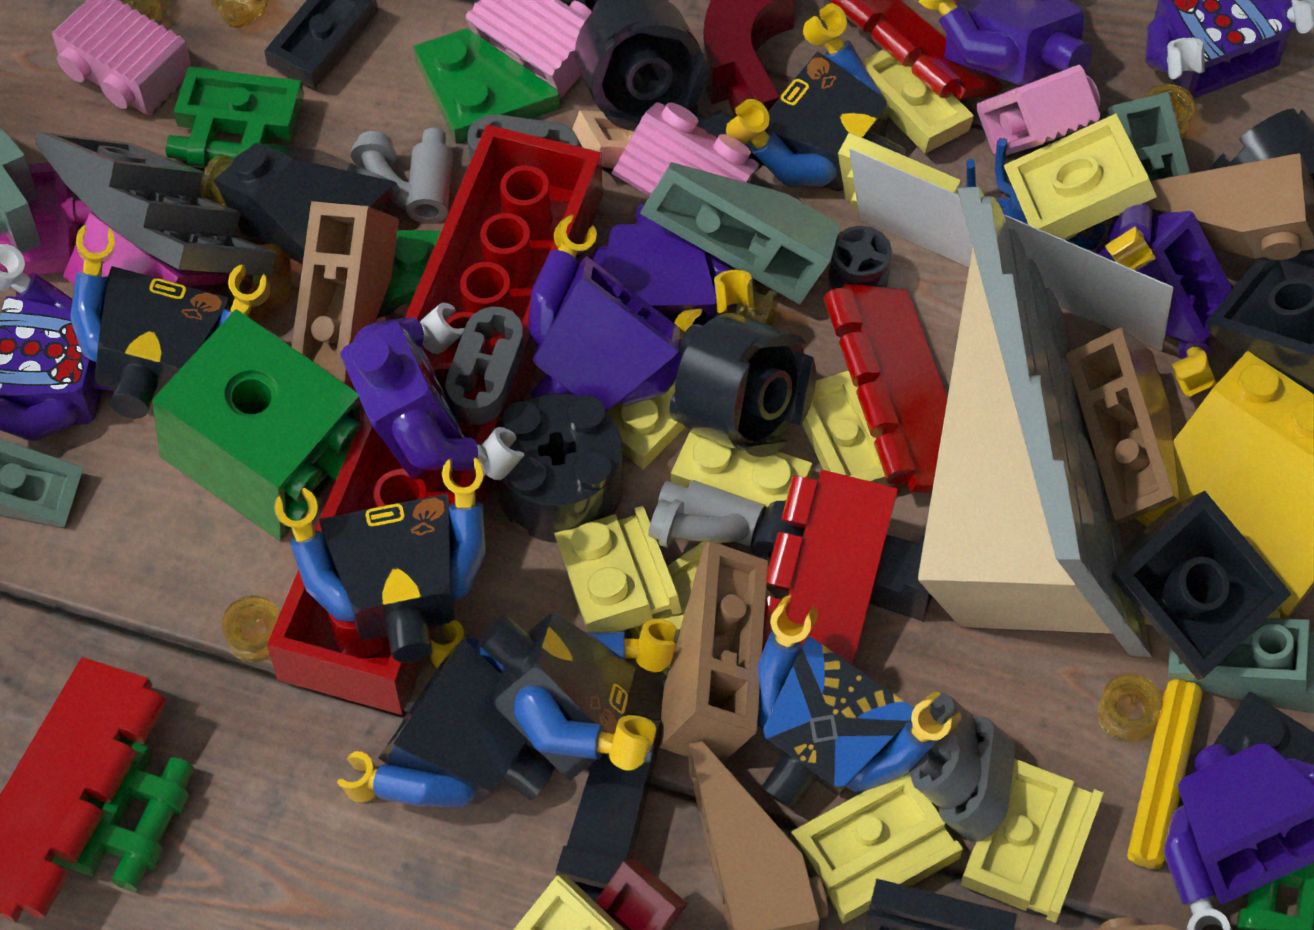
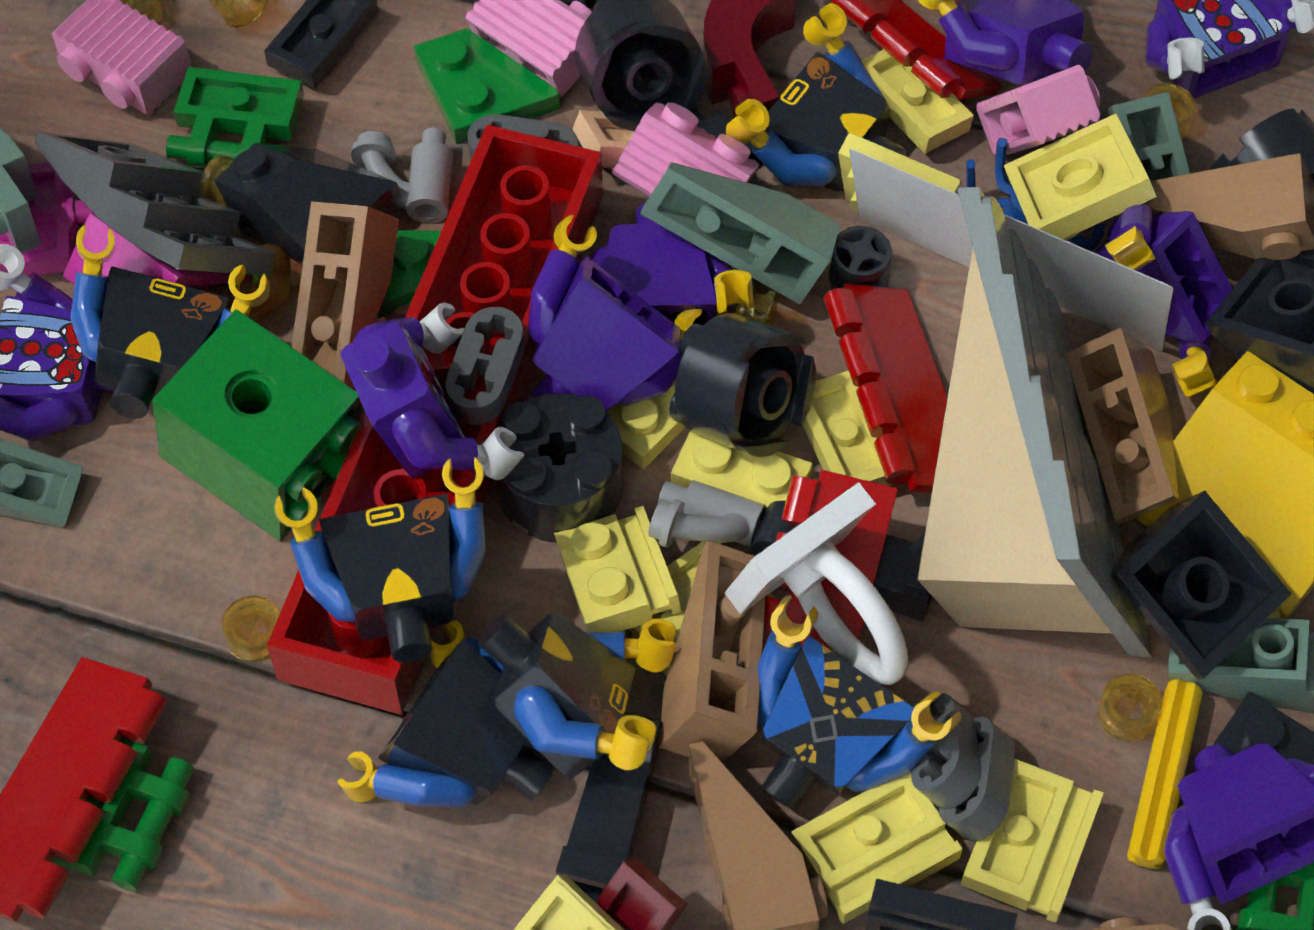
(806, 559): none -> white tile

